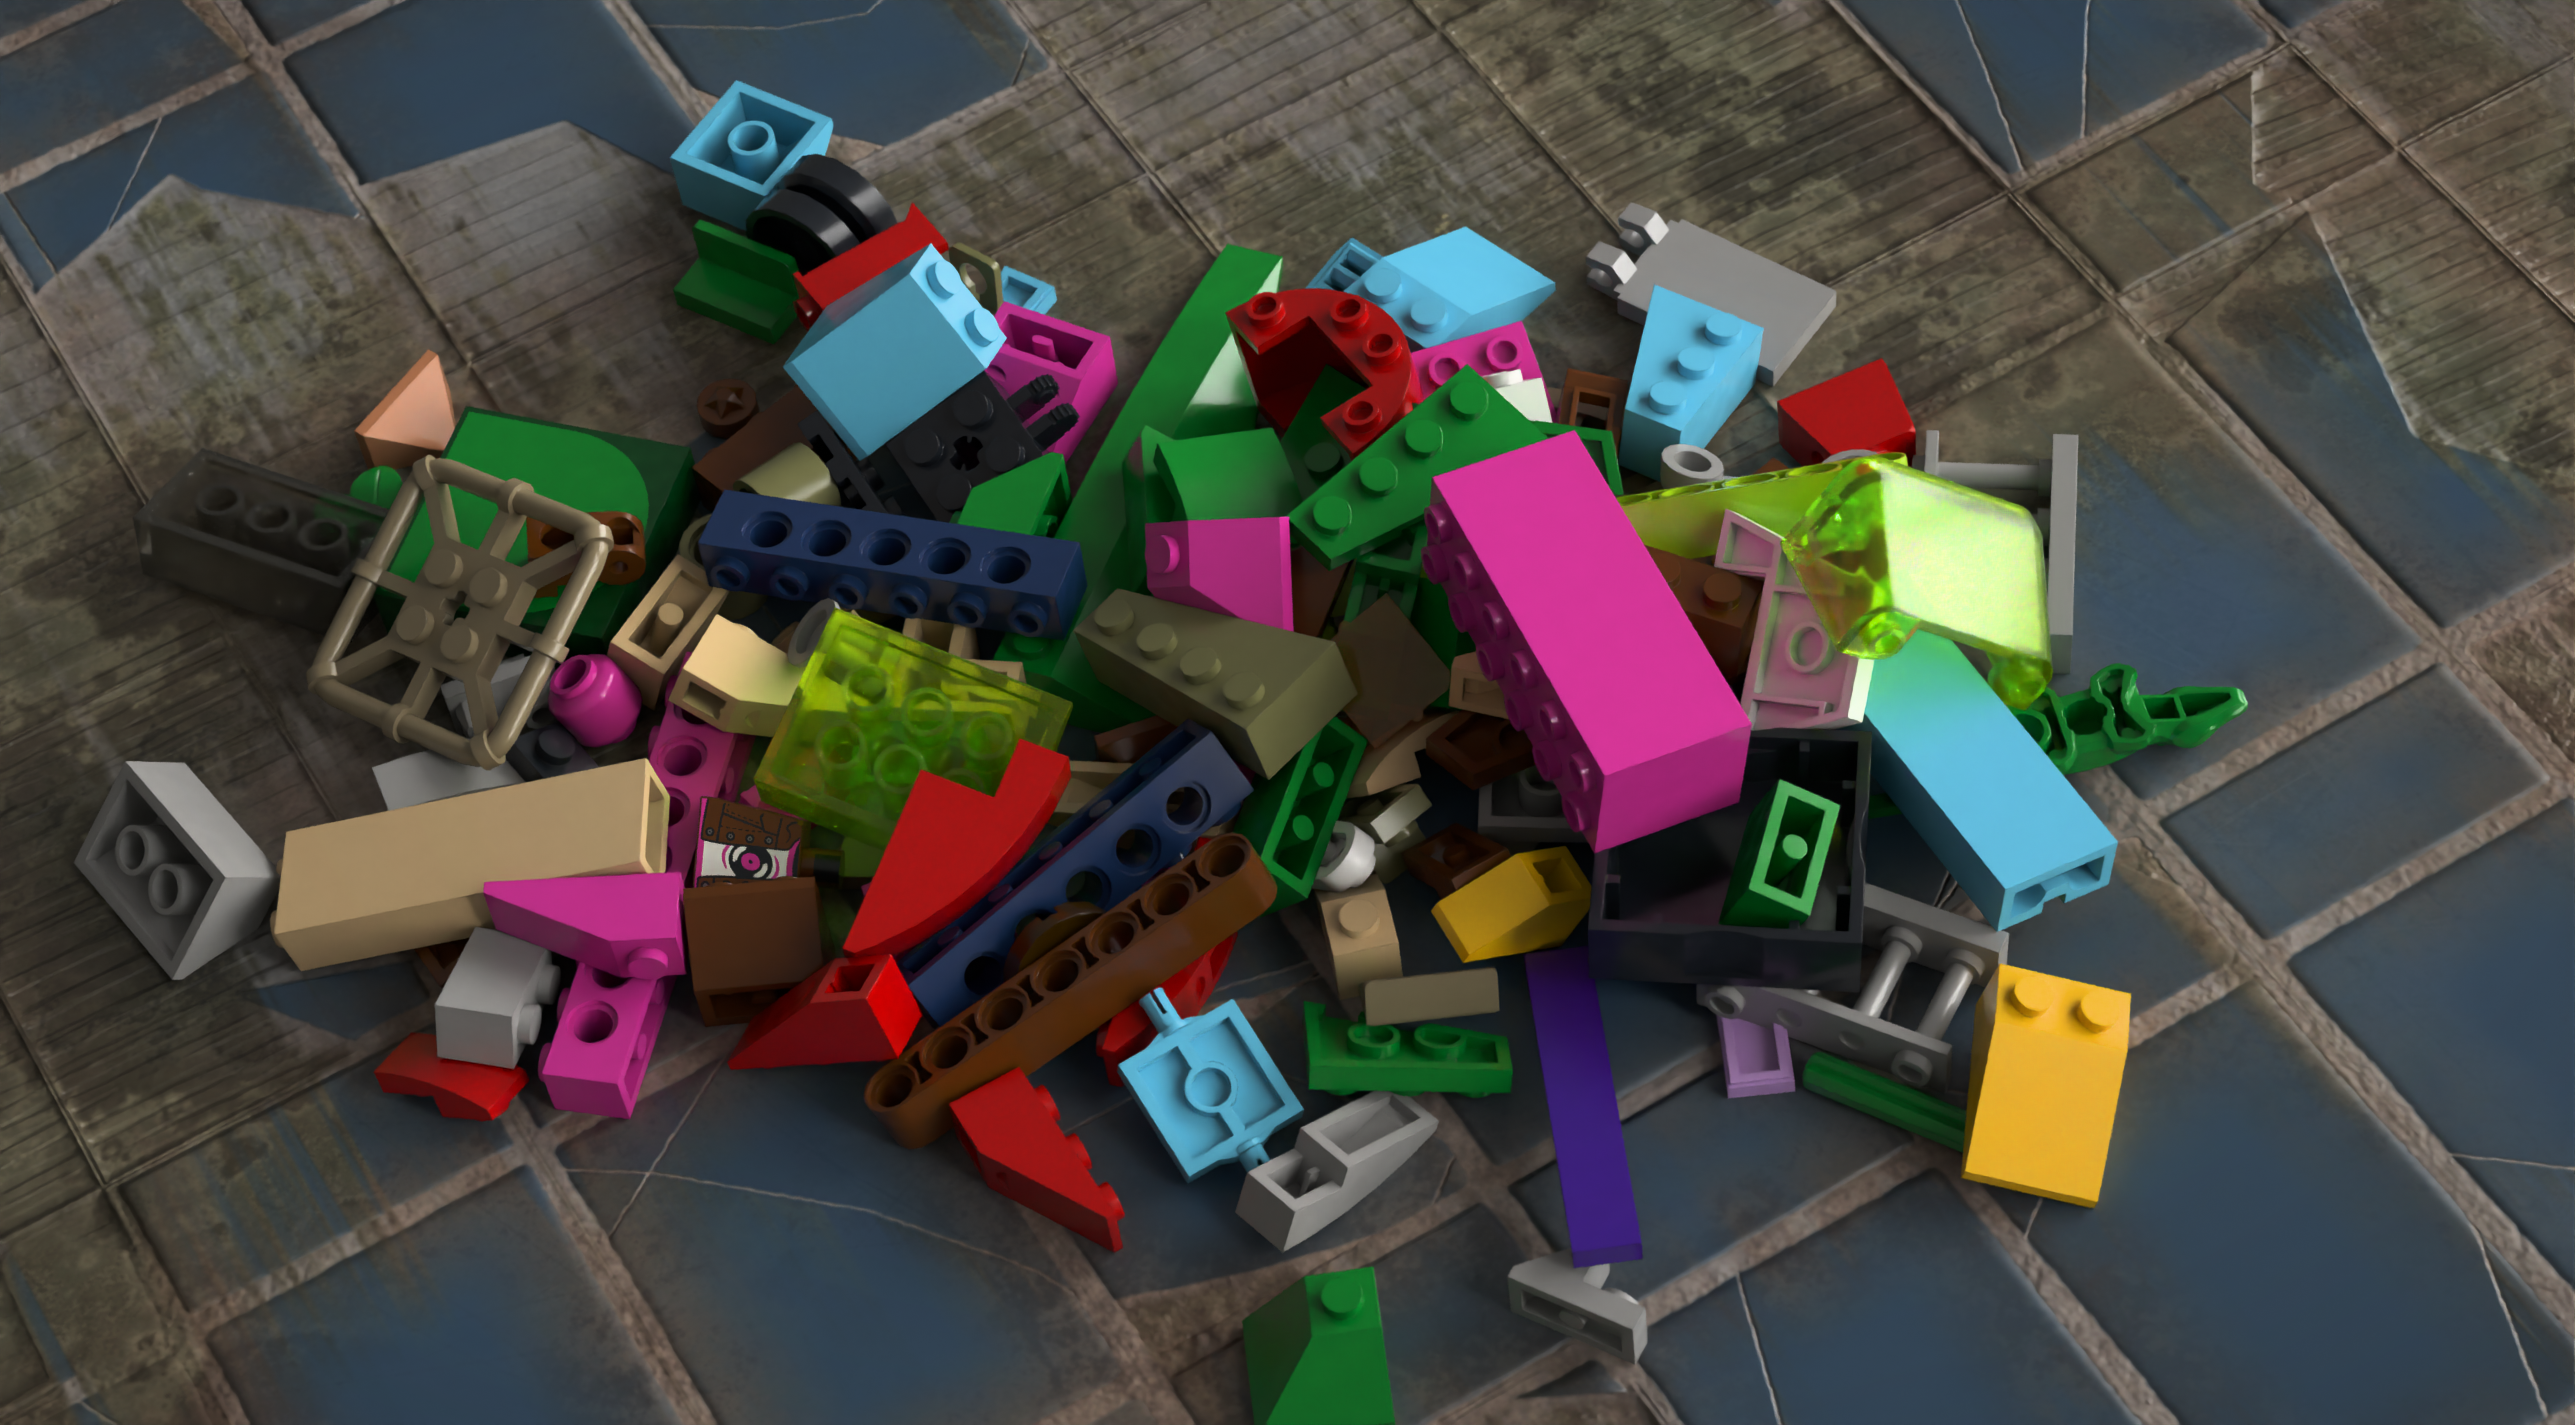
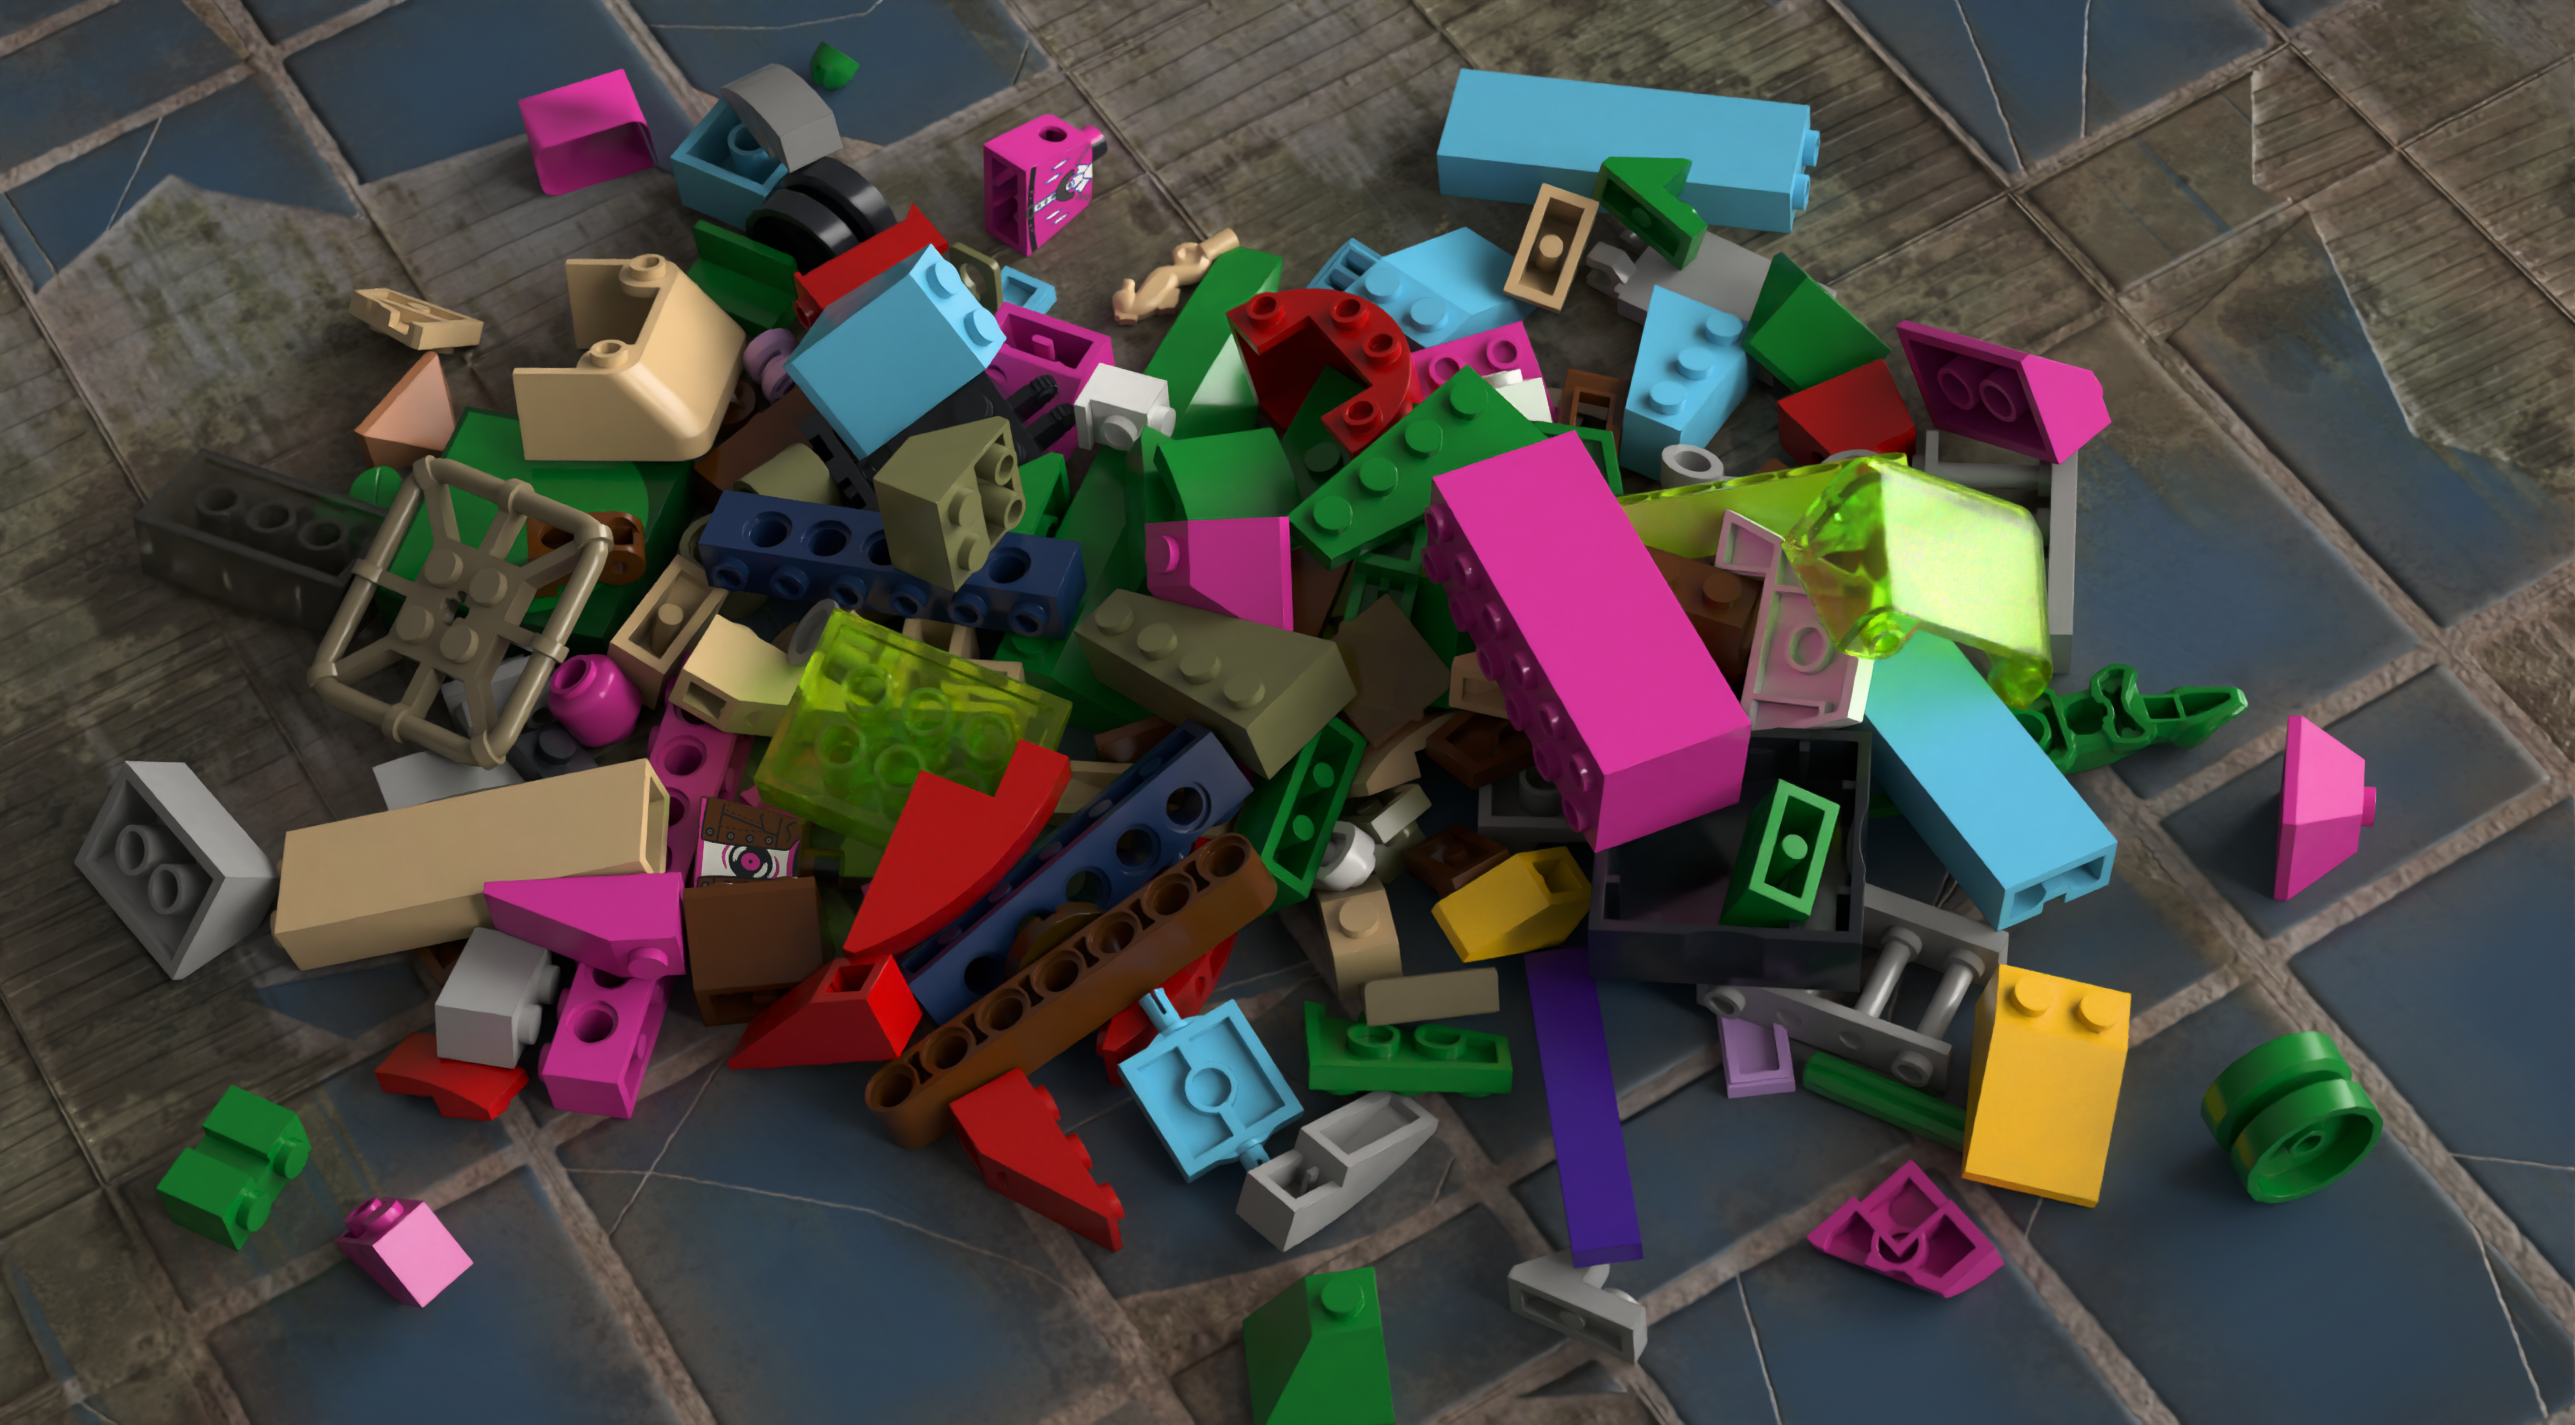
(236, 1168): none -> green brick
(403, 1248): none -> slope
(414, 320): none -> tan wing
(586, 133): none -> dark pink piece
(653, 372): none -> tan windscreen
(765, 362): none -> lavender wheel
(784, 115): none -> light grey slope
(832, 67): none -> green hinge
(950, 500): none -> olive slope
(1038, 180): none -> dark pink torso
(1118, 406): none -> white brick
(1159, 290): none -> tan animal
(1526, 130): none -> medium azure brick
(1551, 248): none -> tan slope
(1643, 198): none -> green slope
(1805, 330): none -> green slope
(1910, 1235): none -> dark pink slope
(2004, 393): none -> dark pink slope
(2291, 1117): none -> green wheel
(2318, 807): none -> dark pink slope

